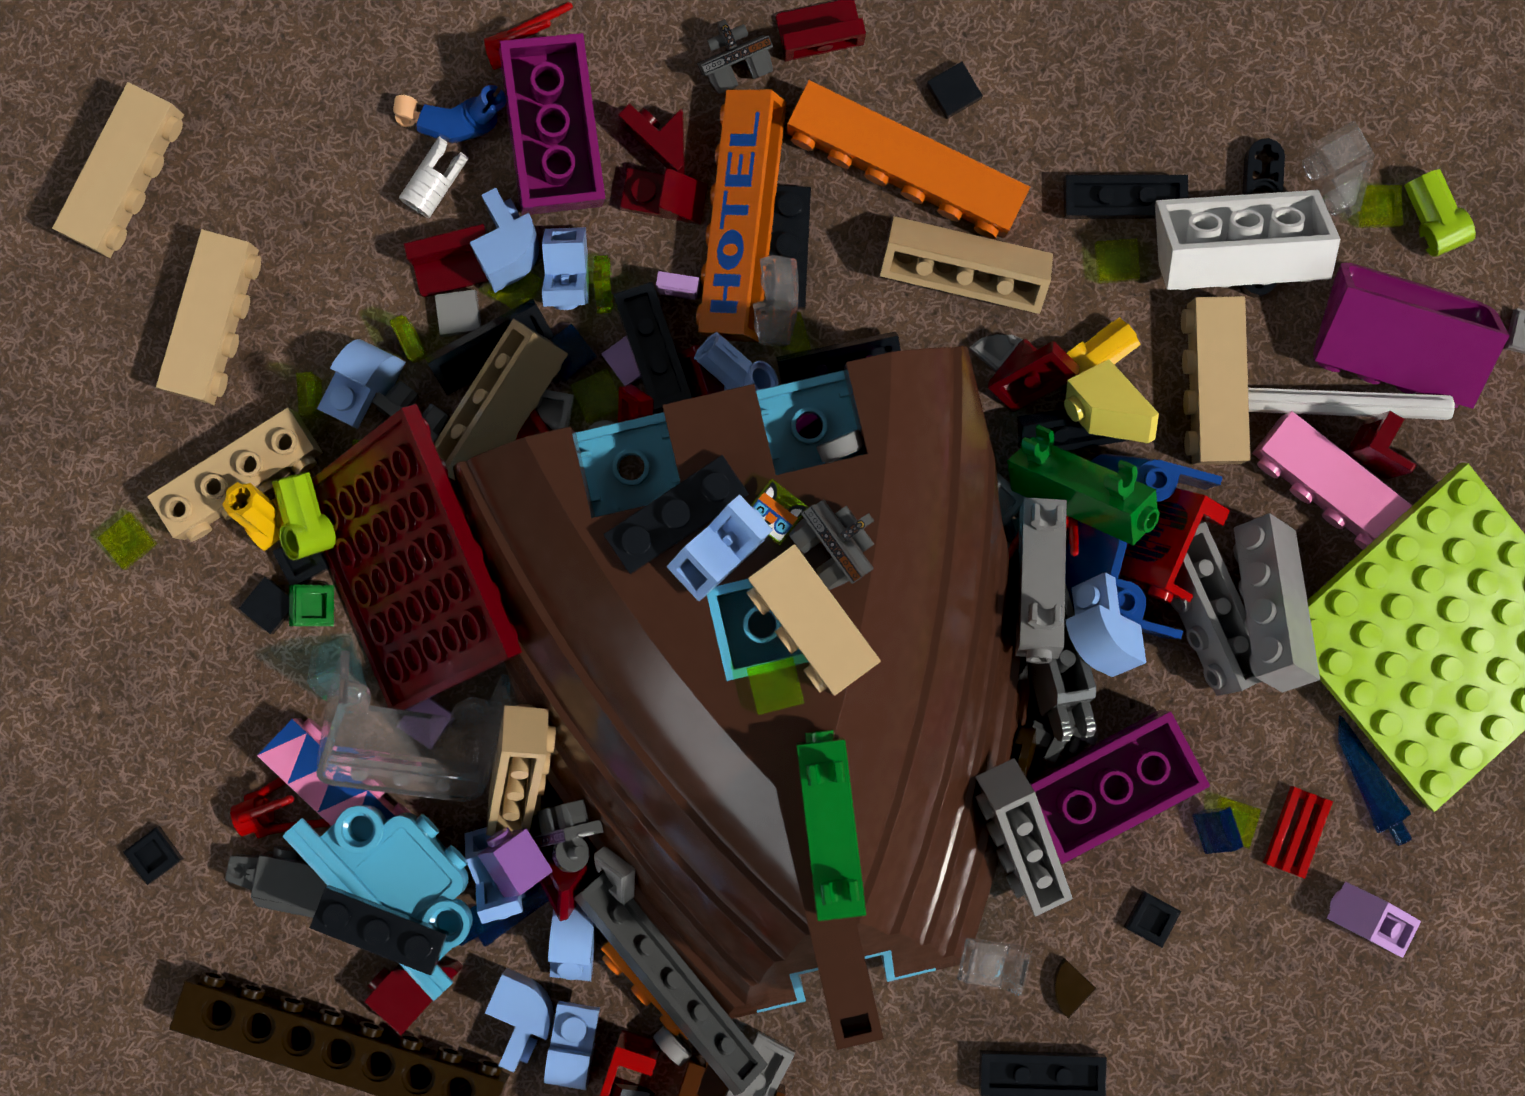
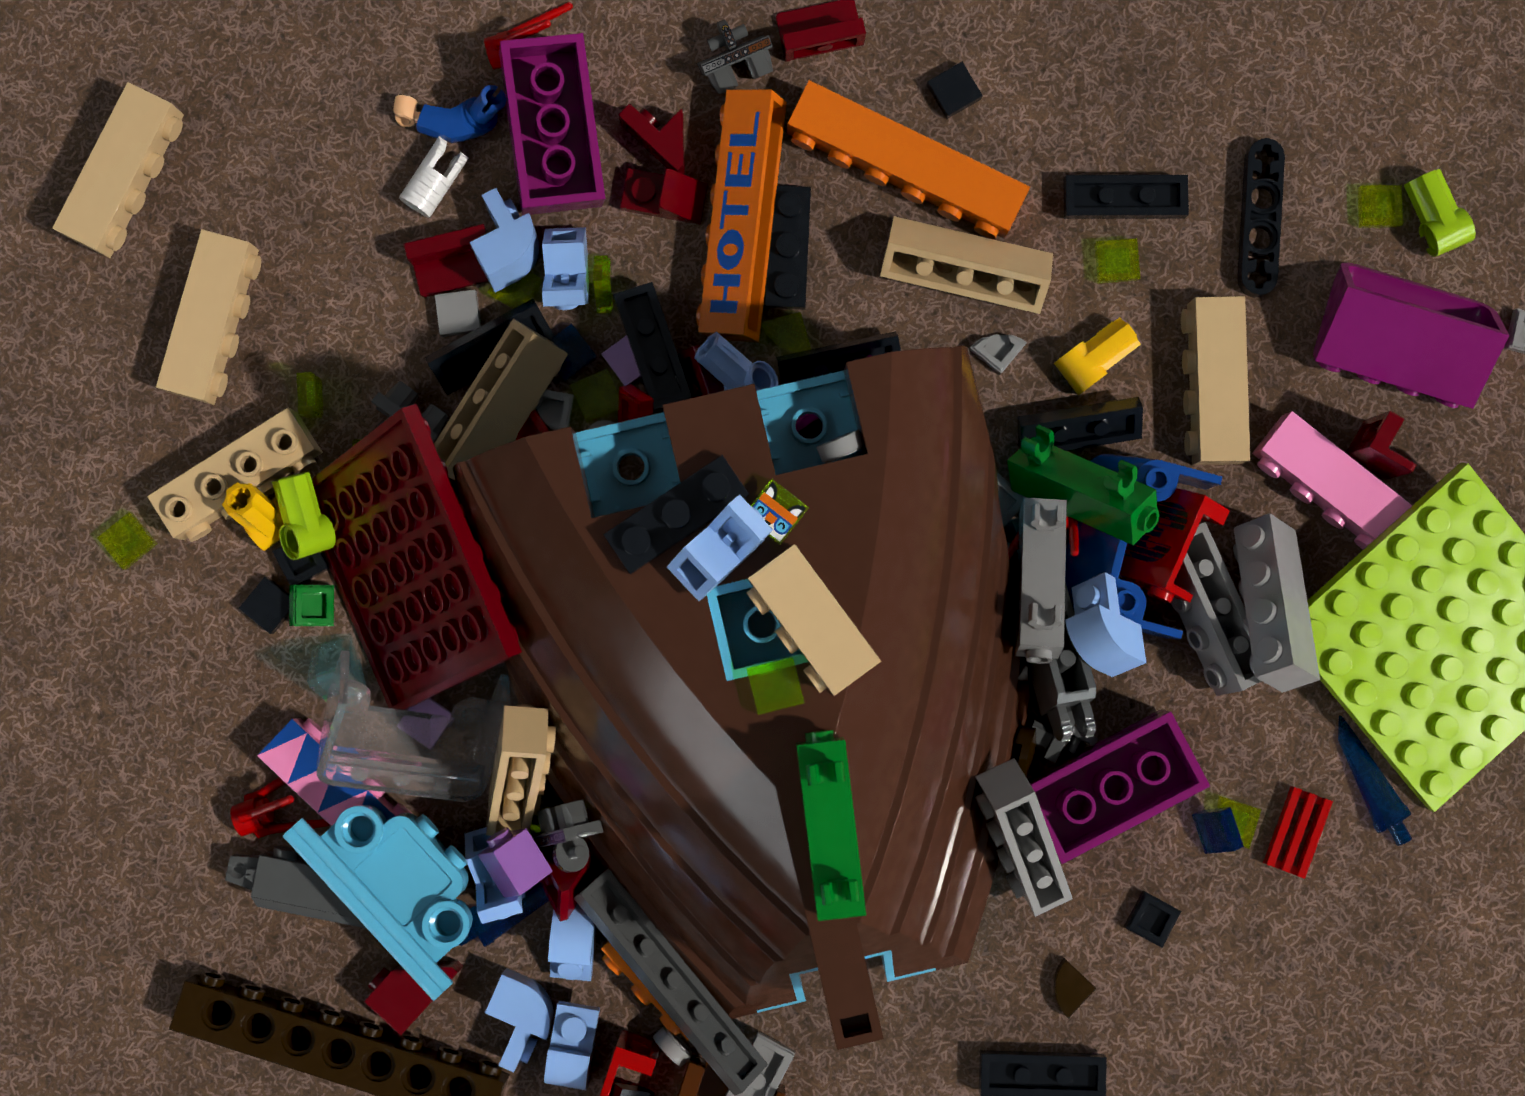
(153, 855): black tile -> none
(358, 376): light blue brick -> none
(379, 930): black plate -> none
(408, 338): clear neon green tile -> none
(618, 872): light grey tile -> none
(677, 285): lavender tile -> none
(777, 314): clear slope -> none
(823, 526): dark grey hips -> none
(995, 965): clear slope -> none
(1032, 373): dark red slope -> none
(1110, 405): light yellow slope -> none
(1245, 240): white slope -> none
(1342, 168): clear slope -> none
(1350, 403): white axle -> none
(1373, 919): lavender slope -> none

